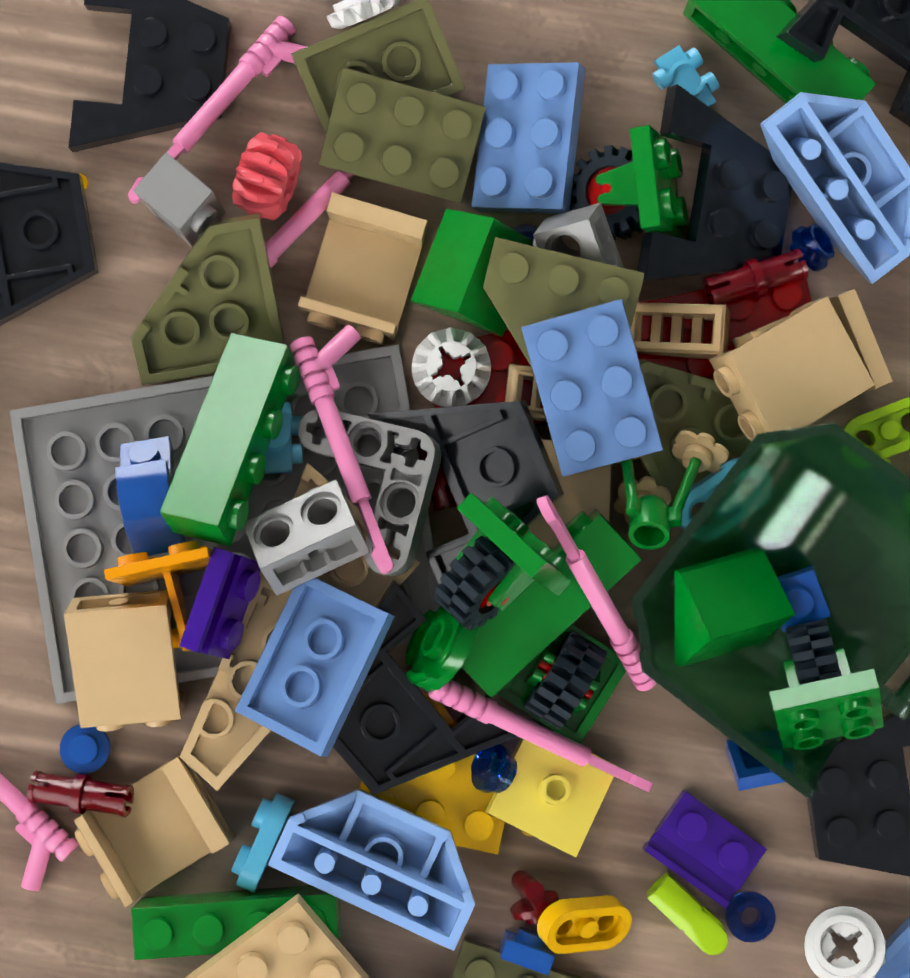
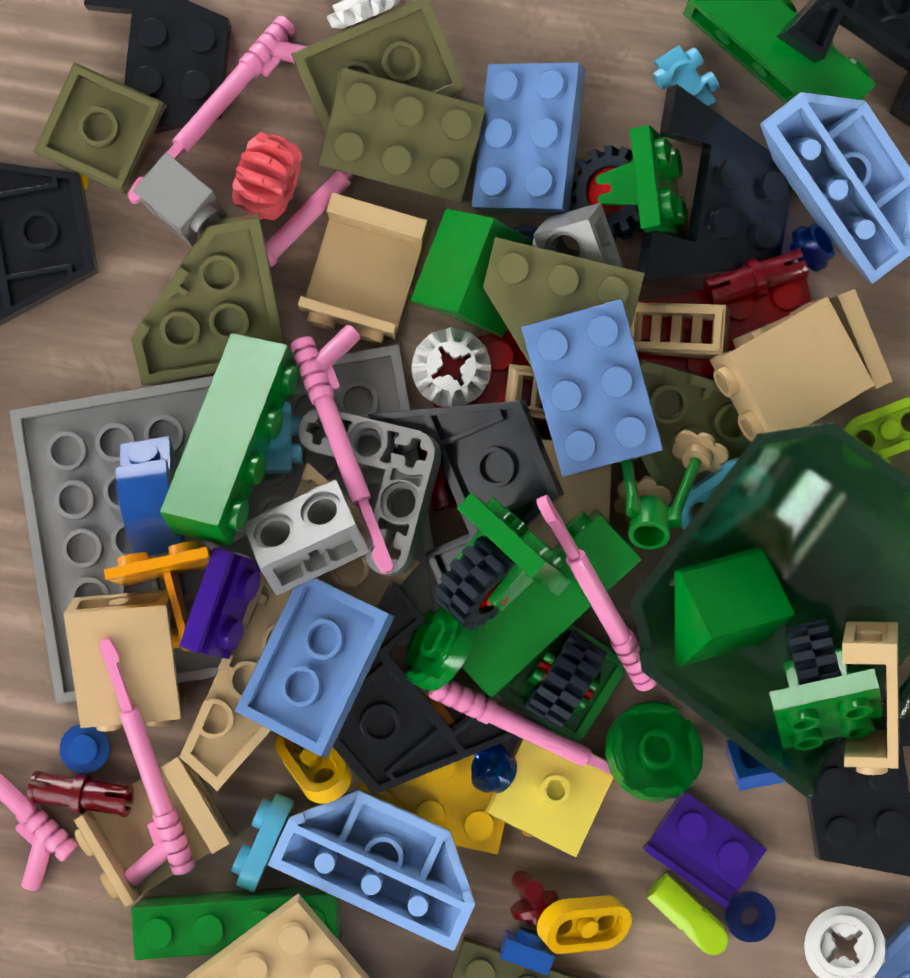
(100, 128): none -> olive tile
(166, 827): none -> bright pink piece
(312, 771): none -> yellow plate
(653, 751): none -> green tile
(804, 596): blue plate -> none
(875, 645): none -> tan panel

